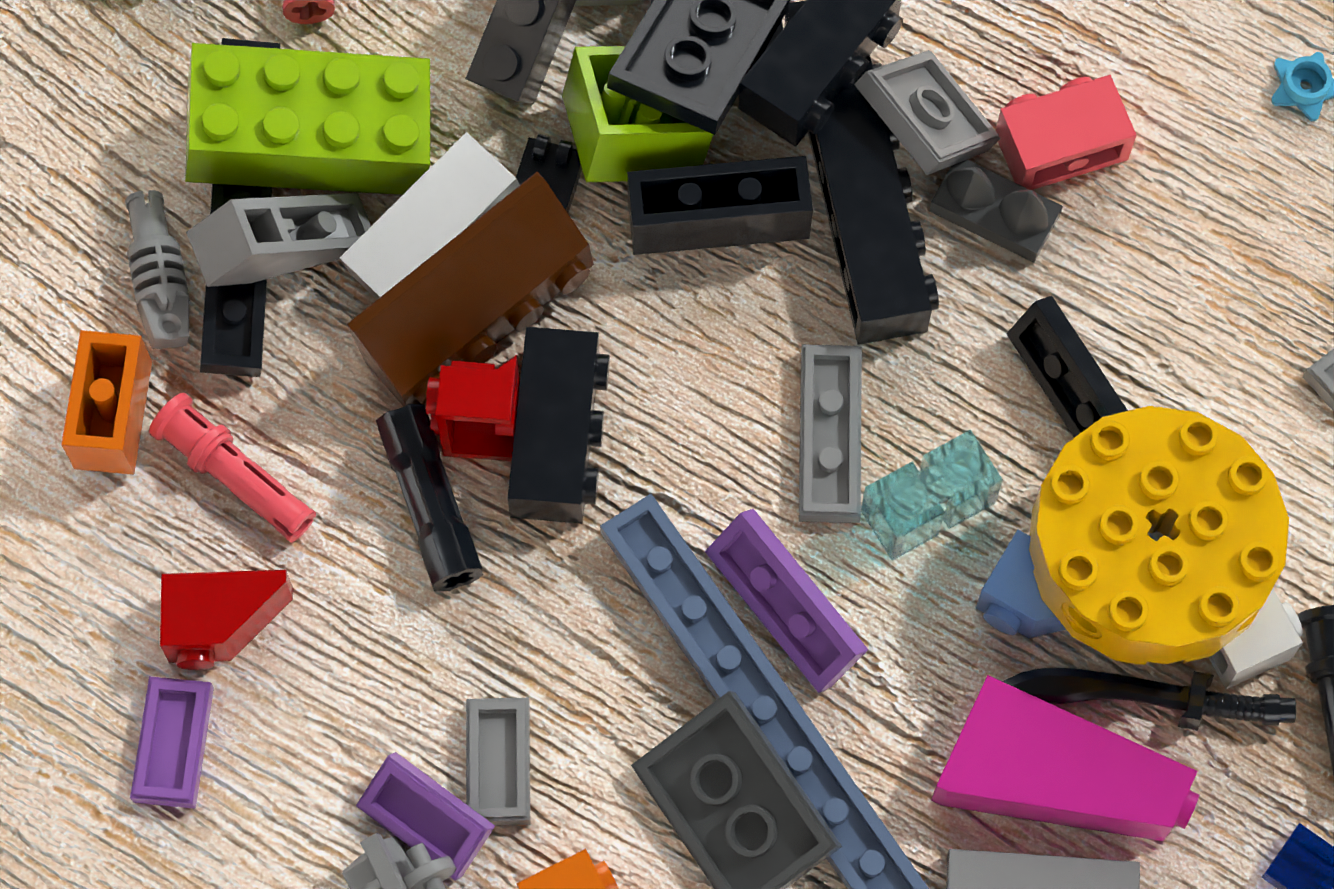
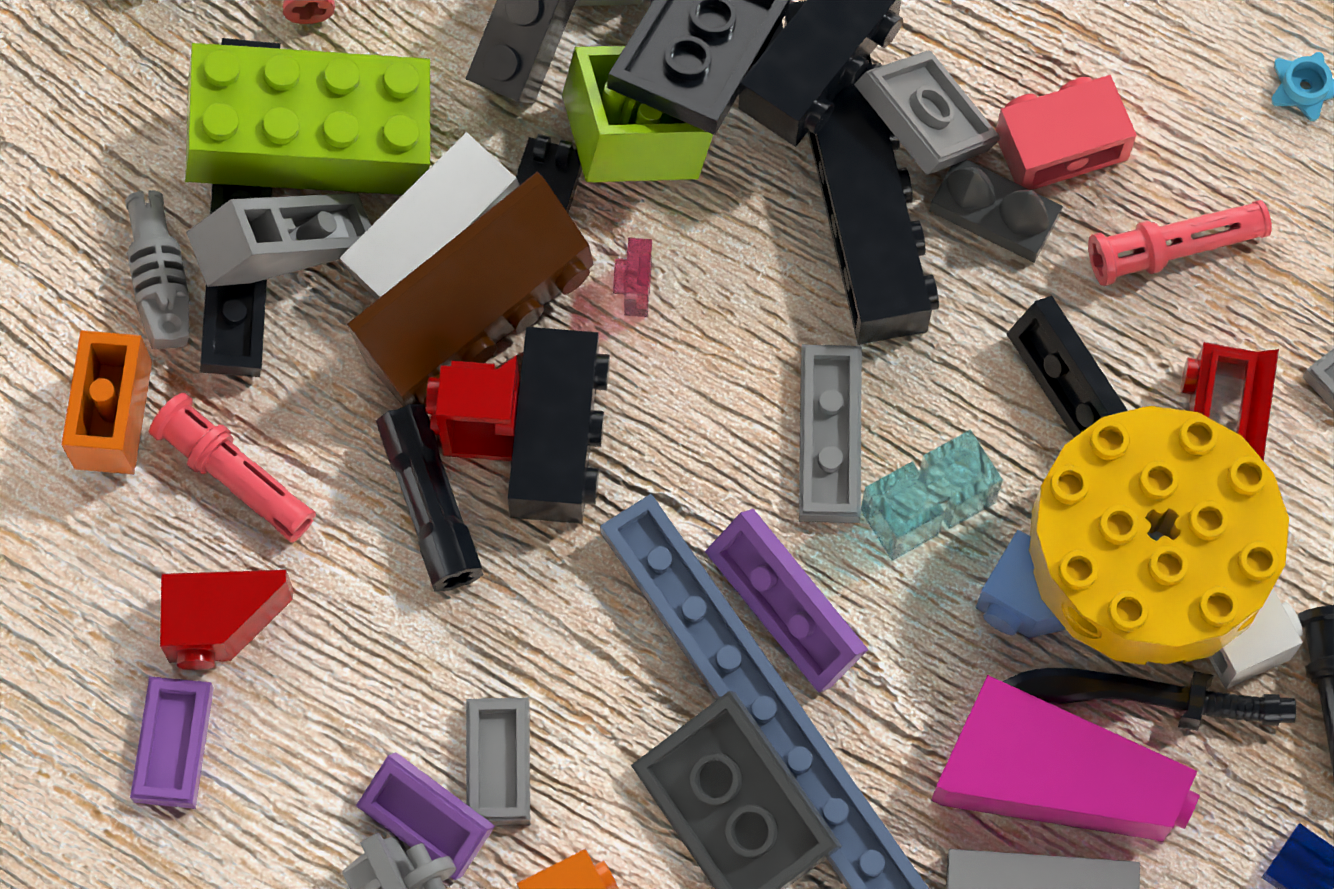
(633, 277): none -> clear pink plate
(719, 205): black brick -> none
(1150, 240): none -> coral pin
(1233, 389): none -> red window

